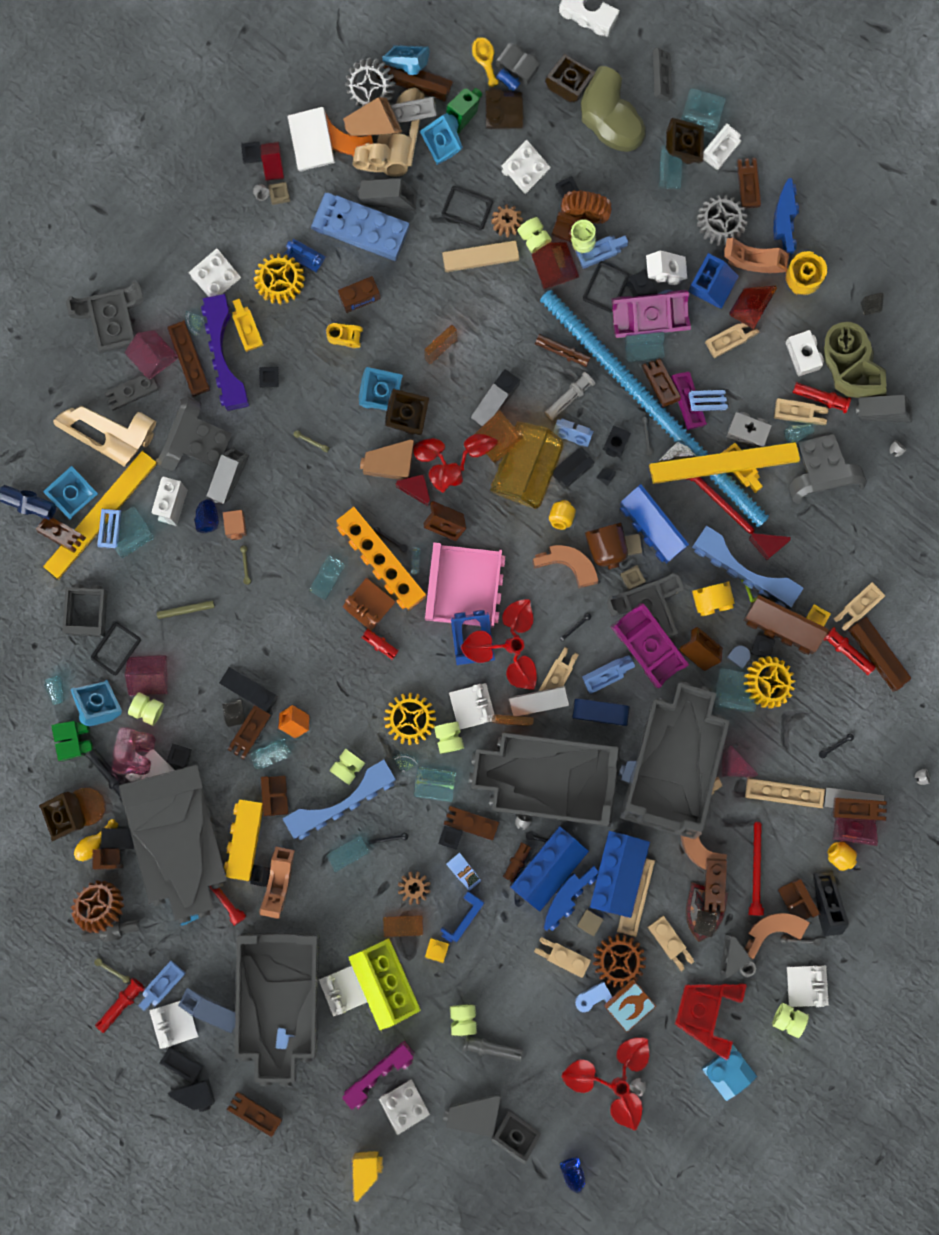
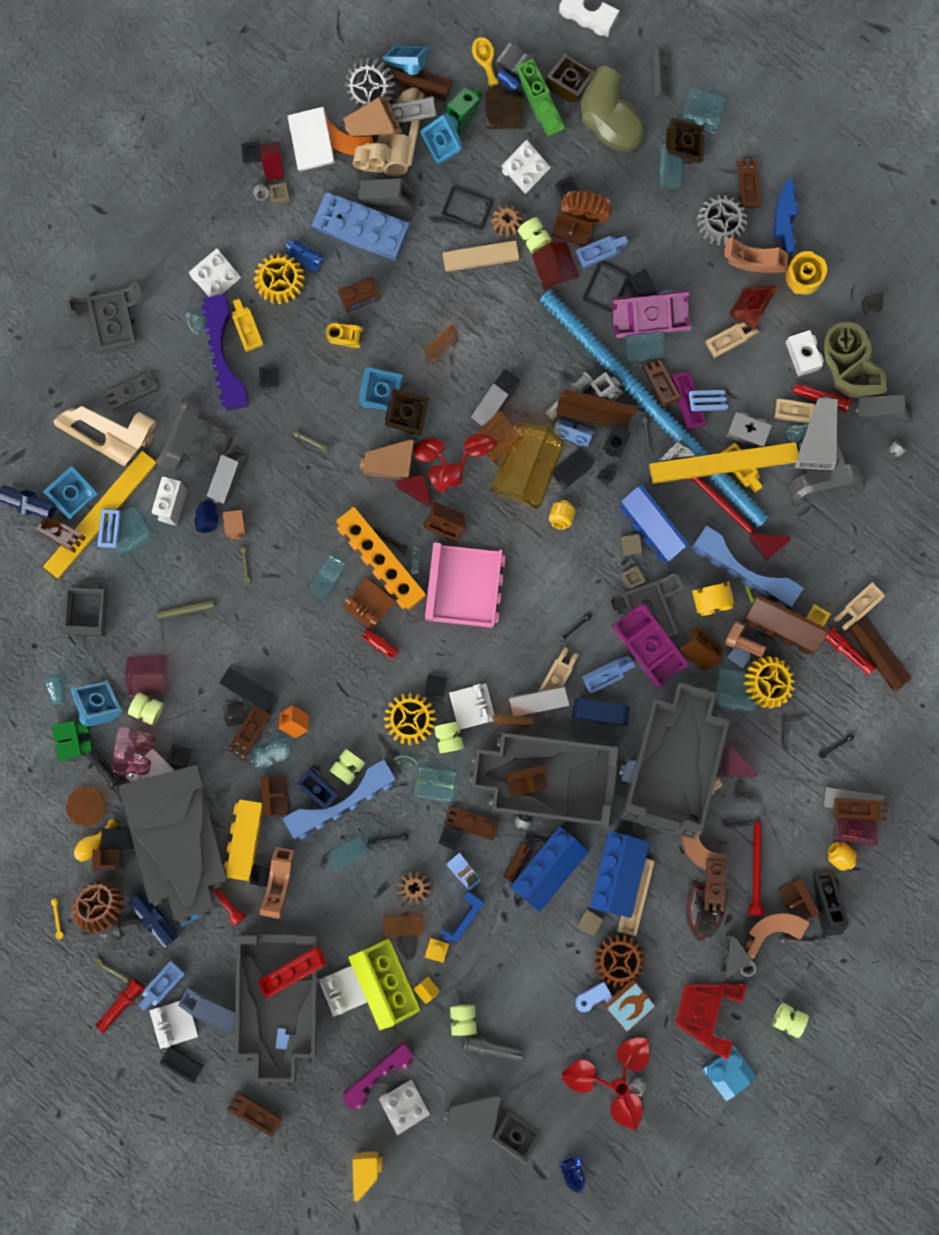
(59, 935): none -> yellow hinge
(63, 815): dark brown slope -> none
(127, 656): black piece -> none
(150, 353): clear pink slope -> none
(153, 919): none -> dark blue piece
(188, 358): reddish brown tile -> none
(194, 1096): black slope -> none
(292, 972): none -> red tile
(317, 788): none -> dark blue slope
(426, 990): none -> yellow slope
(435, 685): none -> black plate
(457, 621): blue panel -> none
(479, 645): red plant -> none
(527, 780): none -> reddish brown panel
(539, 98): none -> bright green slope
(562, 903): blue slope -> none
(563, 350): reddish brown pin -> none
(564, 958): tan hinge -> none
(571, 557): nougat arch -> none
(583, 236): yellowish green wheel -> none
(594, 409): none -> reddish brown panel
(607, 387): none -> light grey brick
(607, 545): reddish brown cylinder -> none
(666, 267): white brick -> none
(669, 941): tan hinge -> none
(713, 281): blue slope -> none
(722, 147): white hinge -> none
(735, 639): none -> nougat piece
(784, 793): tan tile -> none
(807, 986): white hinge -> none
(820, 440): none -> light grey slope
(924, 777): light grey hinge -> none

